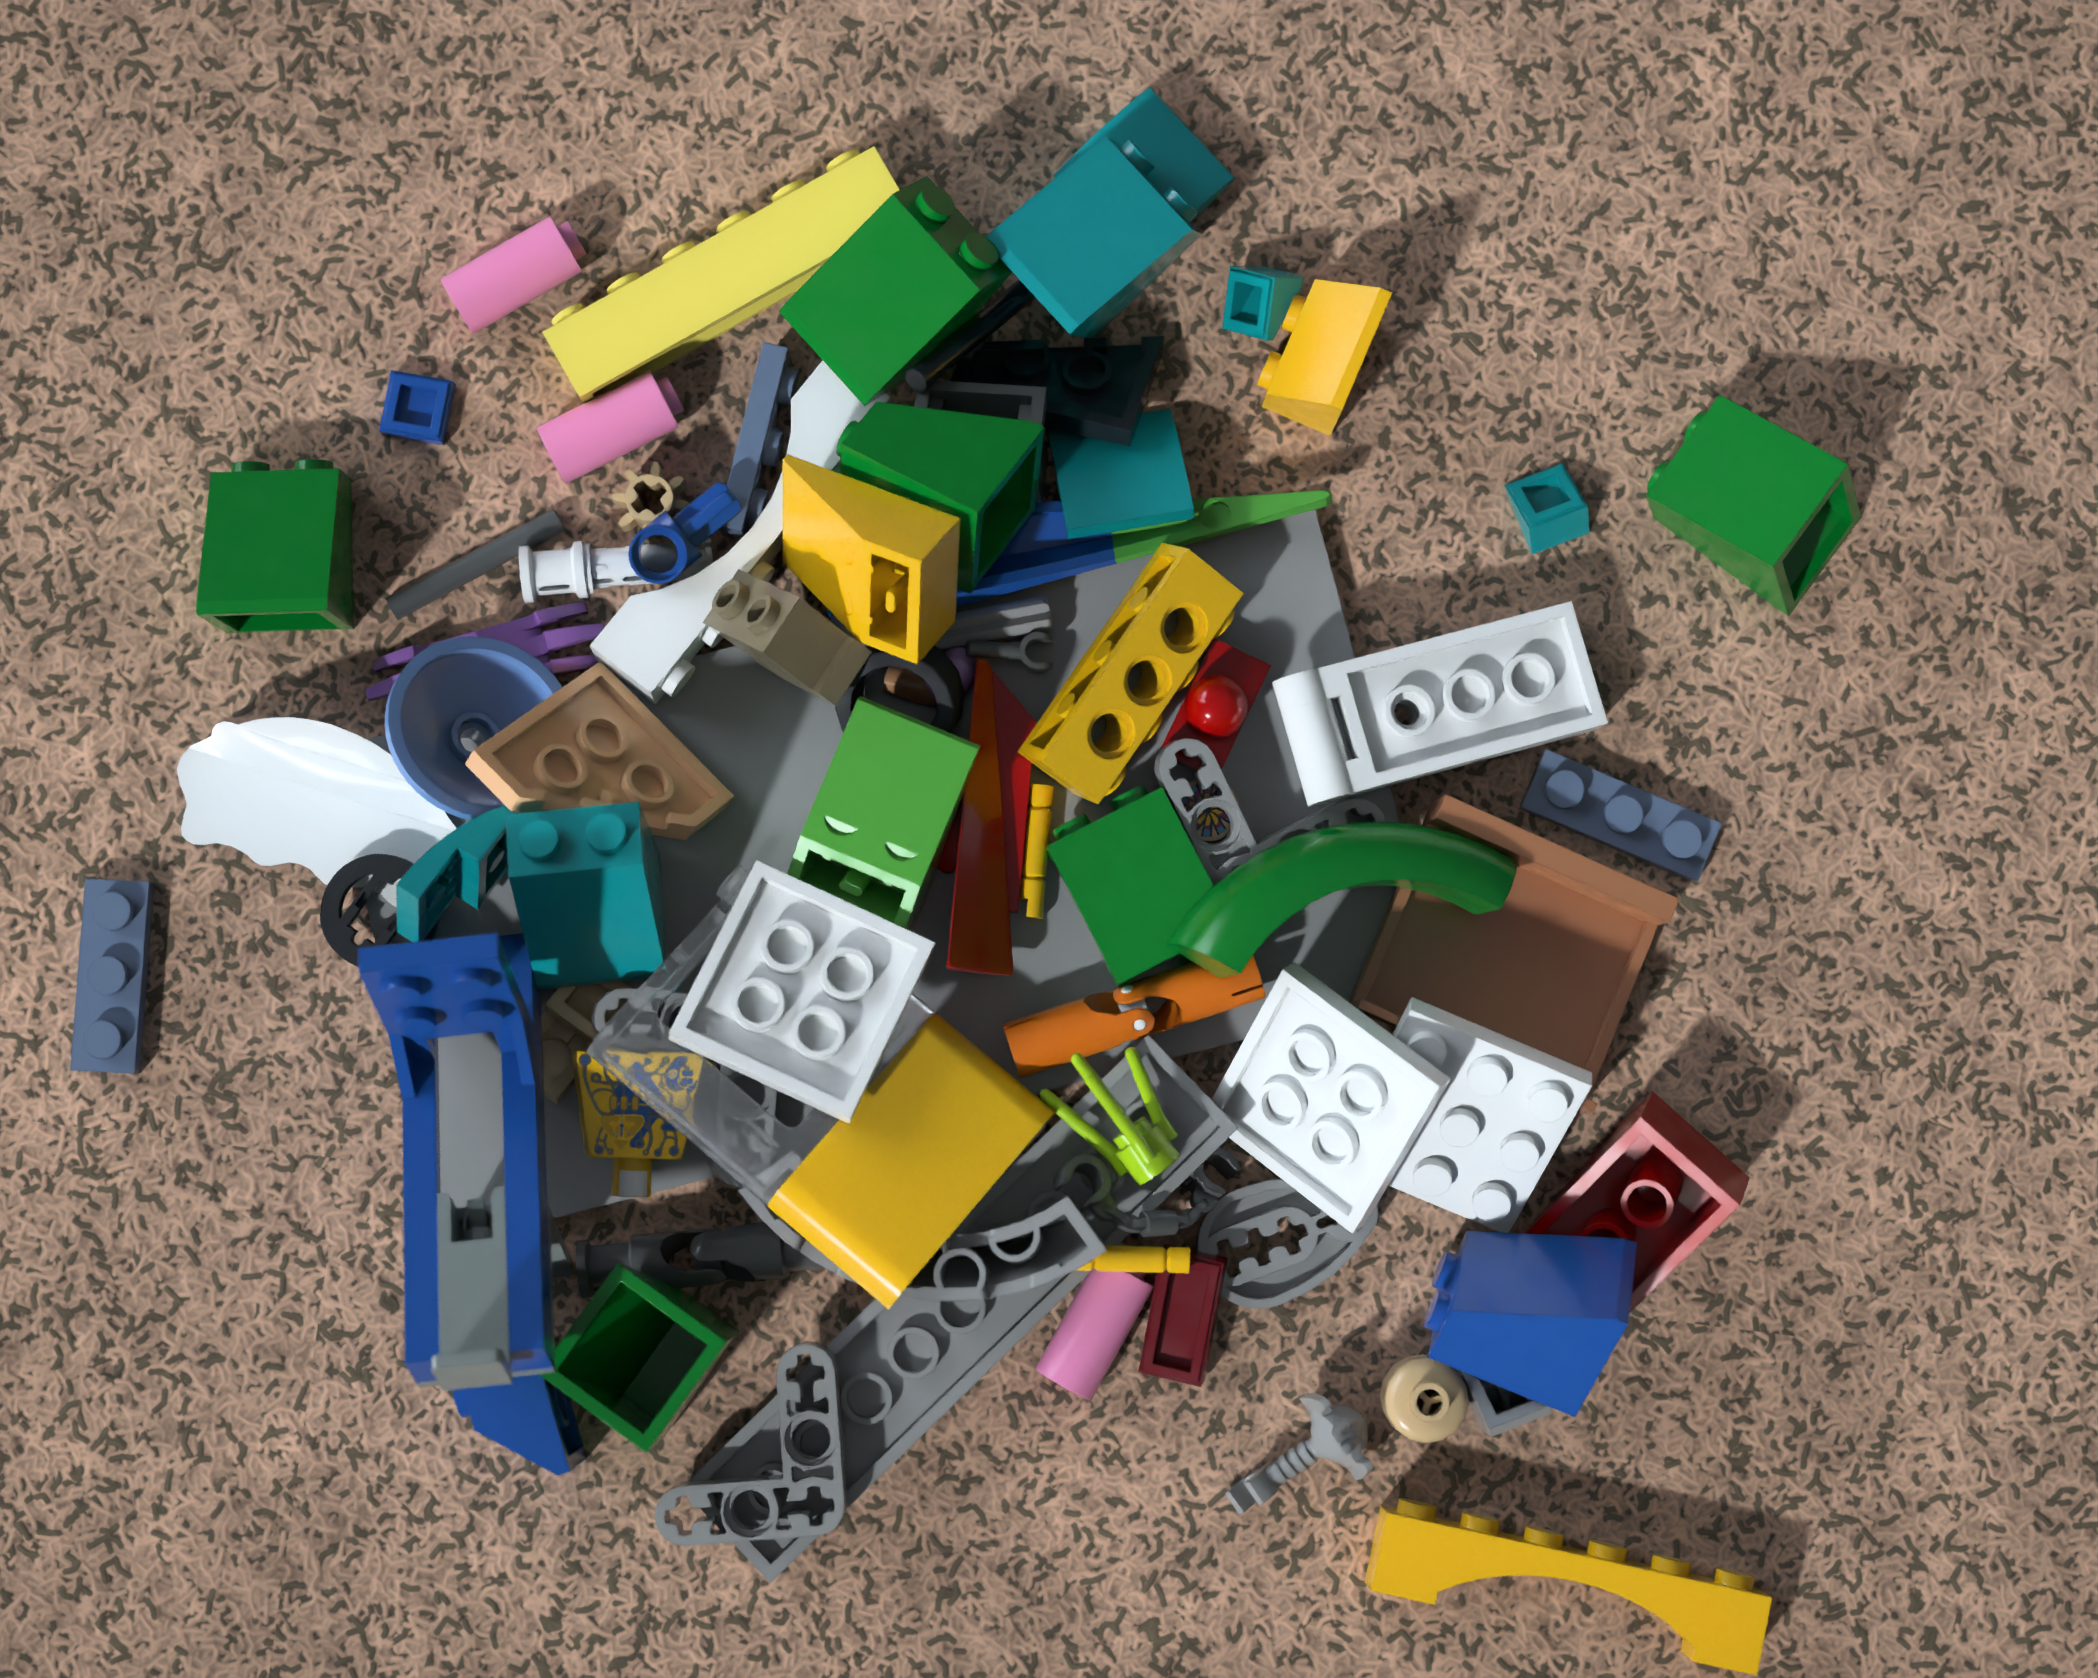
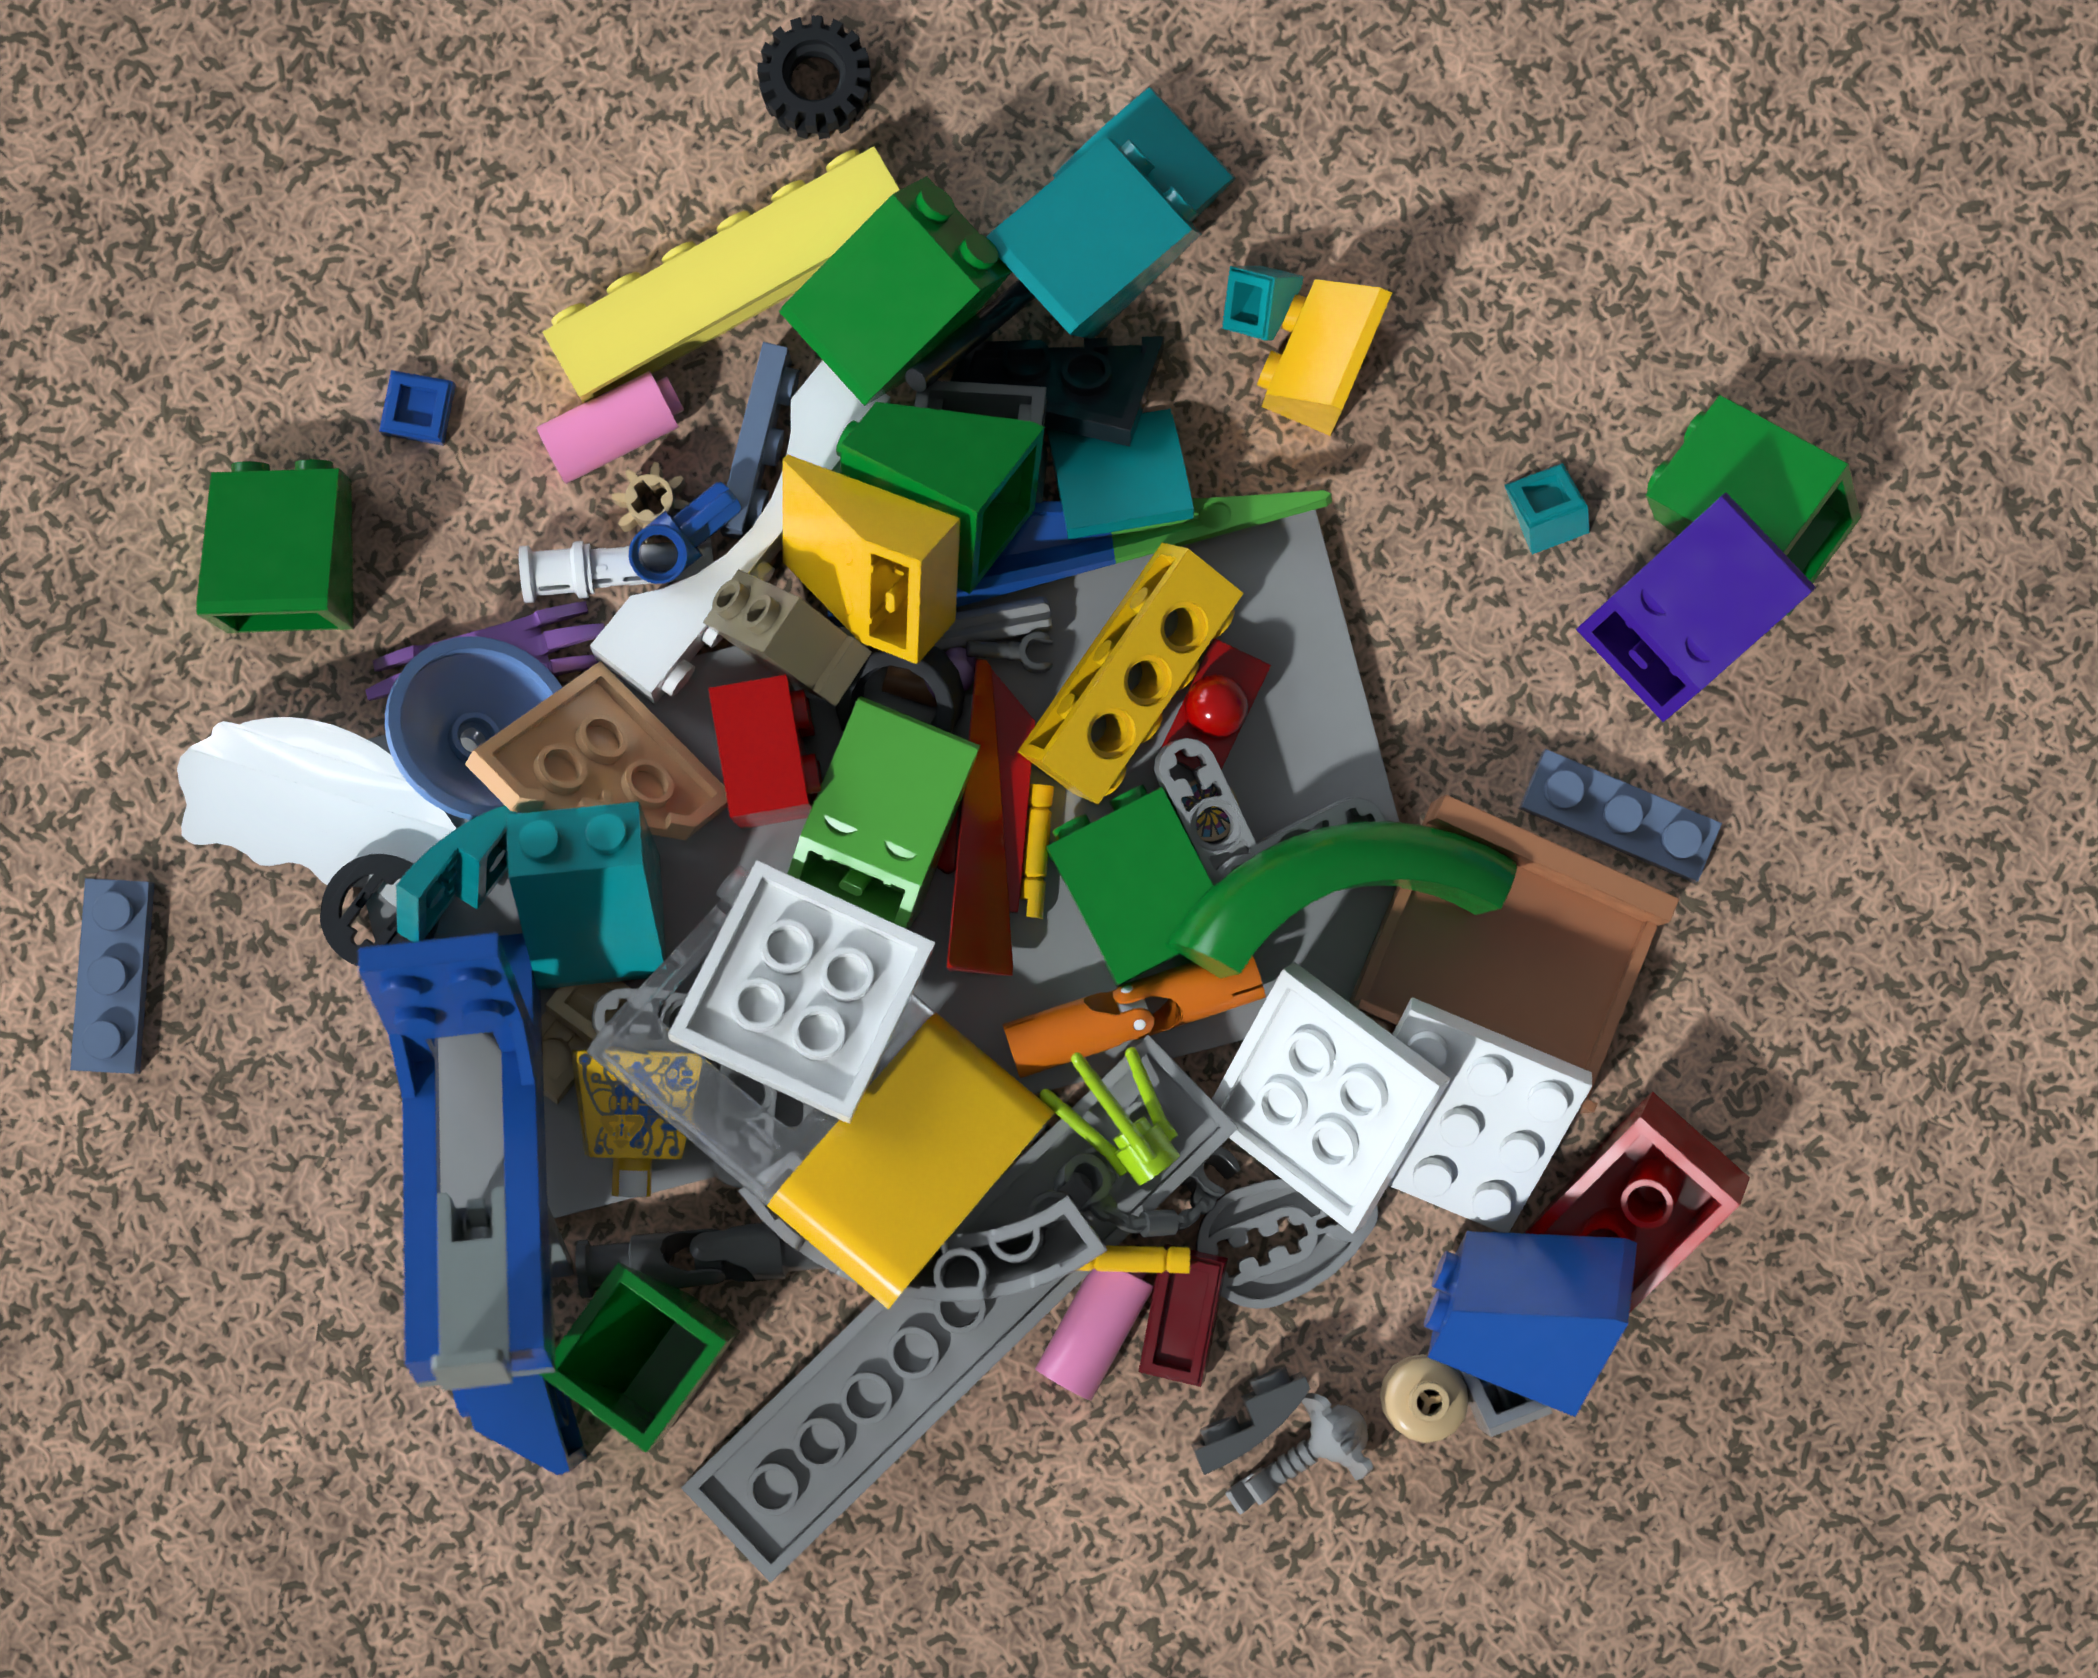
(474, 564): dark grey bar -> none
(514, 273): bright pink brick -> none
(764, 750): none -> red brick
(799, 1470): light grey beam -> none
(807, 42): none -> black tyre
(1268, 1406): none -> dark grey slope
(1421, 1554): yellow arch -> none
(1466, 700): white hinge -> none
(1695, 607): none -> dark purple slope

